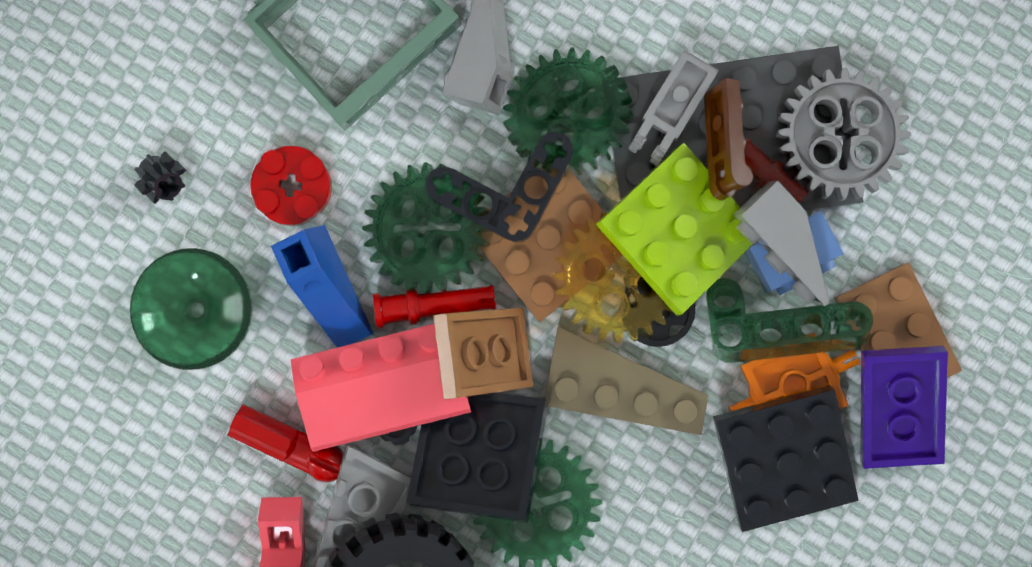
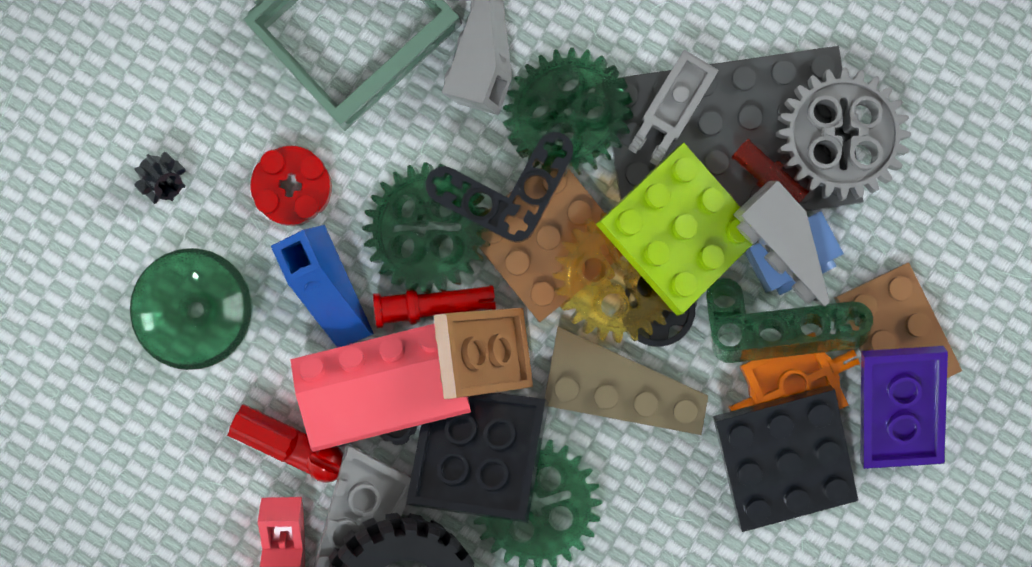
(725, 140): reddish brown plate -> none

